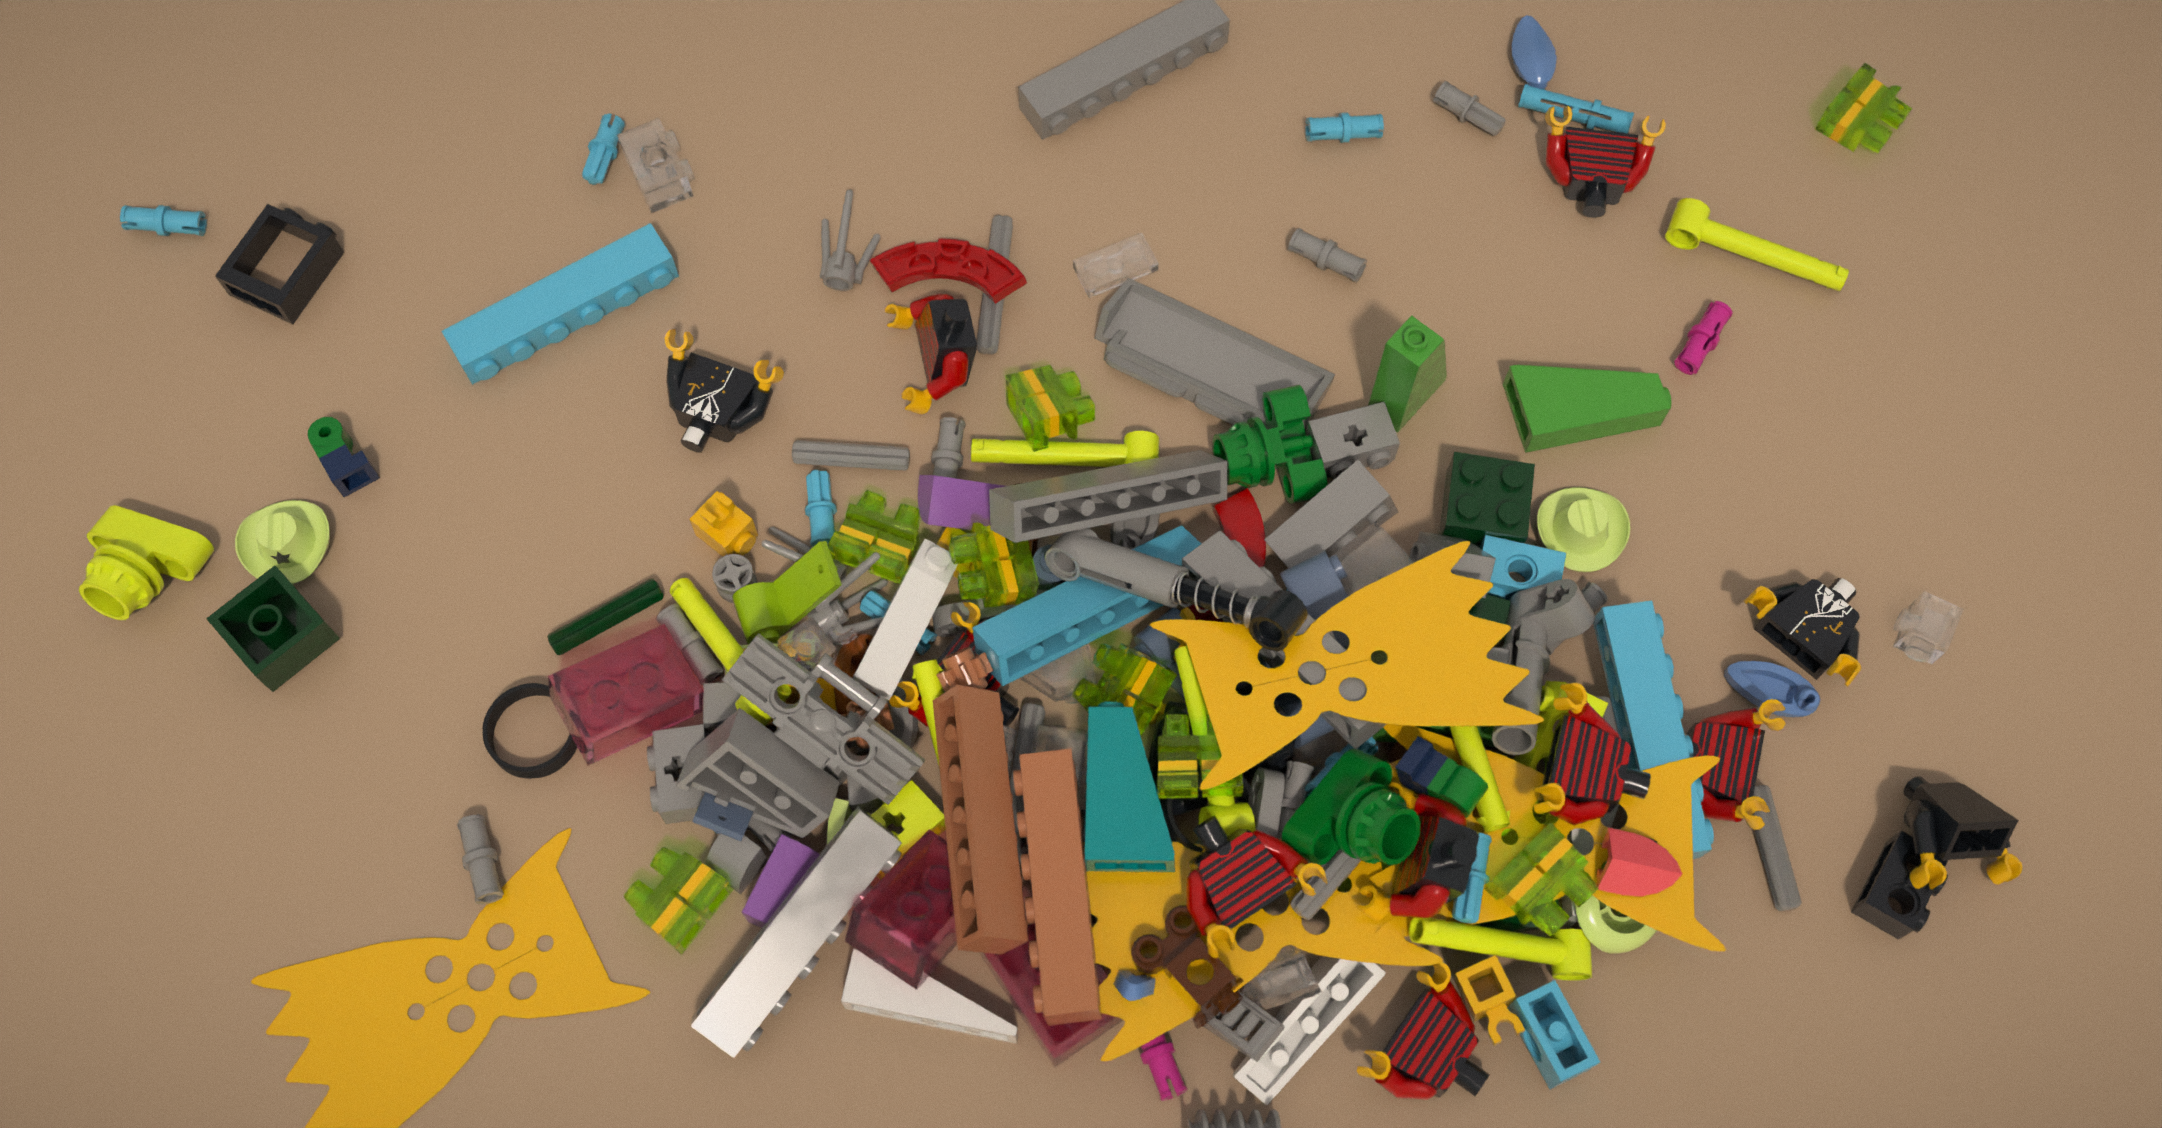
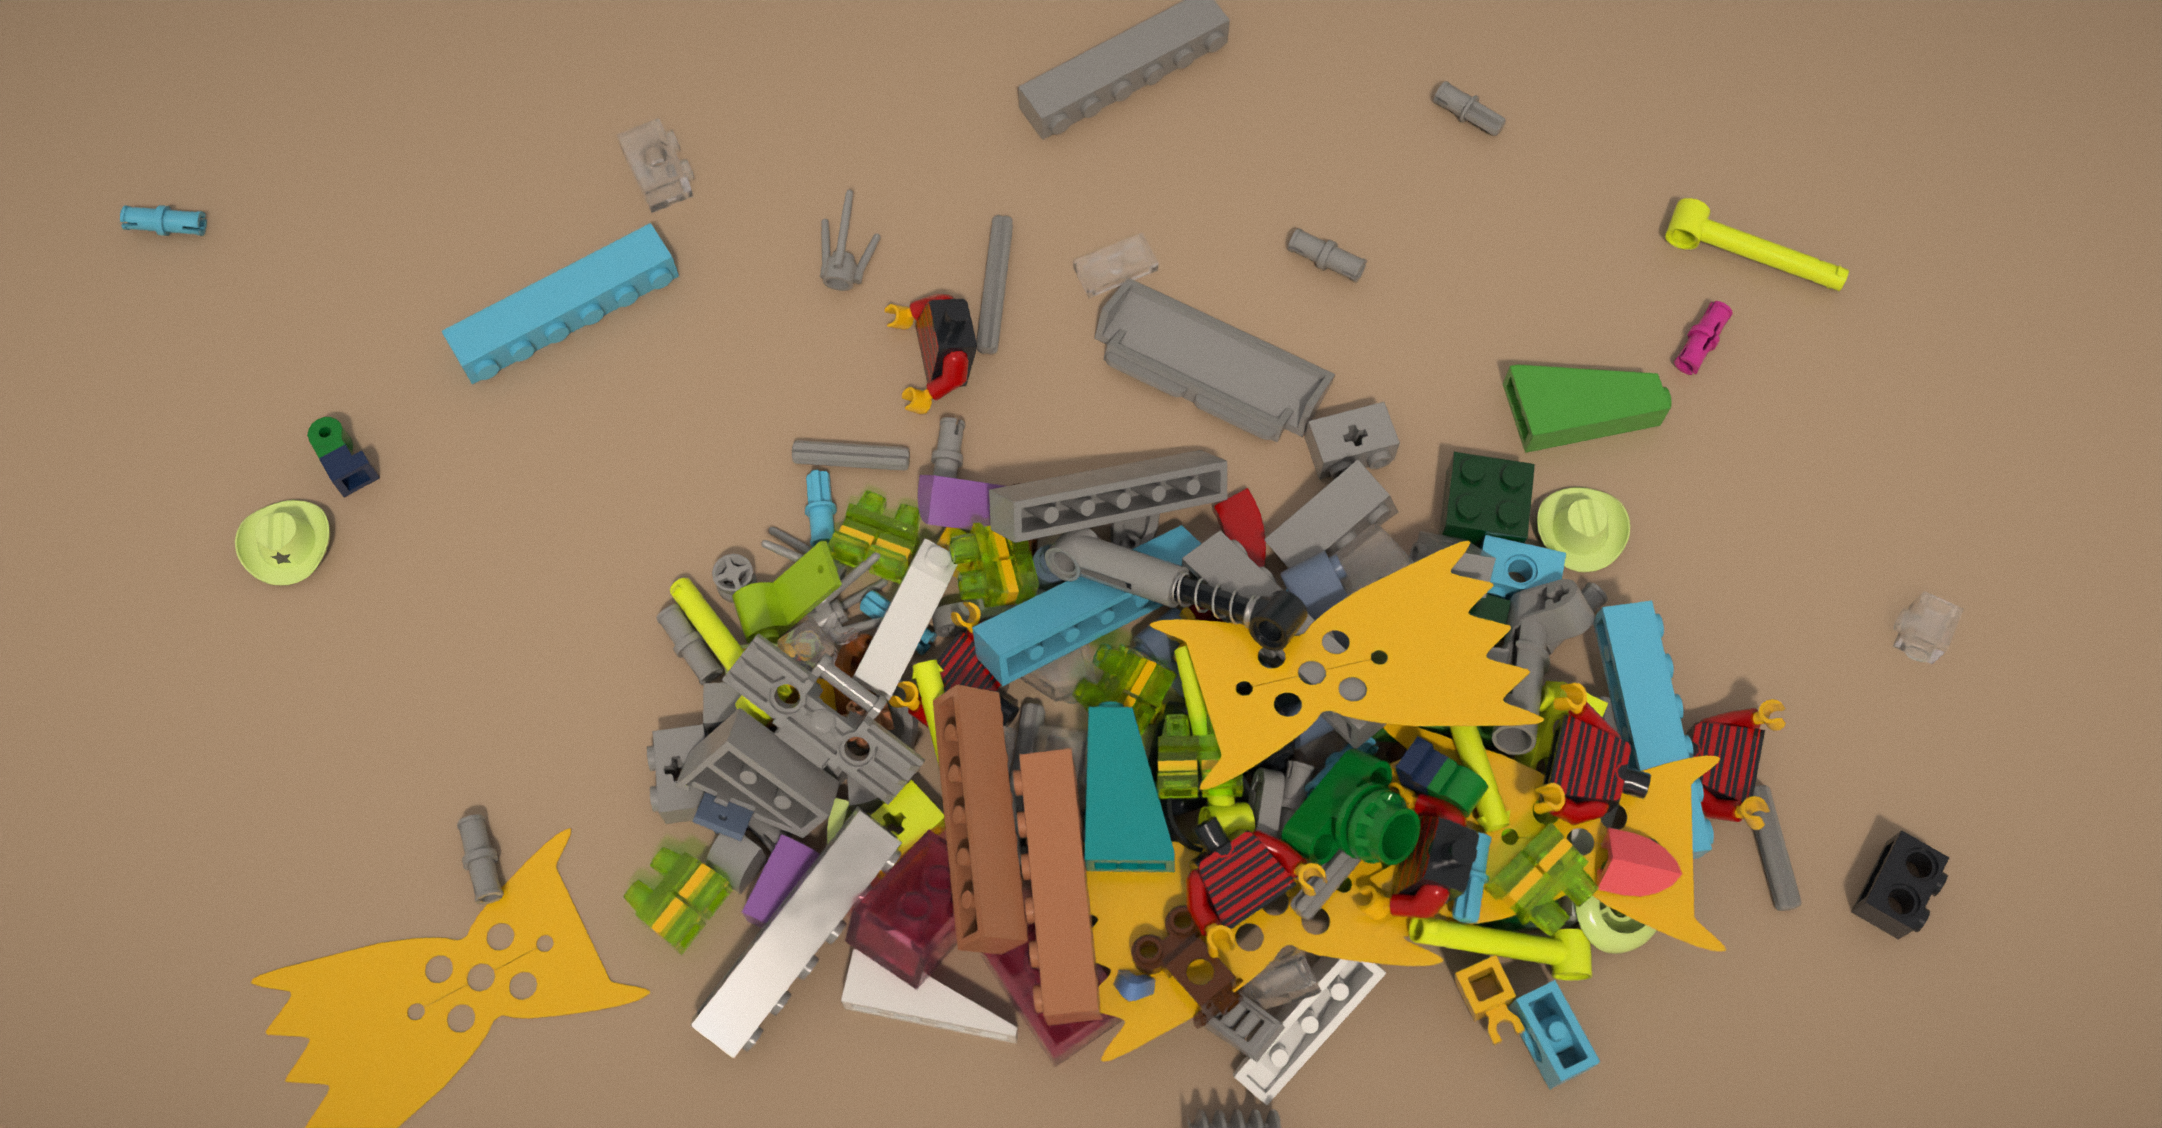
(133, 555): neon yellow beam -> none
(273, 628): dark green brick -> none
(302, 283): black window -> none
(490, 721): black tyre -> none
(602, 149): medium azure axle -> none
(605, 616): dark green axle -> none
(625, 694): clear pink brick -> none
(713, 396): black torso -> none
(724, 526): yellow brick -> none
(949, 260): red tile -> none
(965, 669): nougat gear -> none
(1045, 406): clear neon green hips -> none
(1136, 447): neon yellow piece -> none
(1159, 1057): dark pink pin -> none
(1256, 451): green beam -> none
(1344, 127): medium azure pin -> none
(1409, 371): bright green slope -> none
(1429, 1045): torso -> none
(1533, 53): medium blue arm -> none
(1597, 163): torso -> none
(1619, 122): medium azure pin -> none
(1766, 681): medium blue arm -> none
(1811, 625): black torso -> none
(1857, 110): clear neon green hips -> none
(1957, 825): black torso -> none

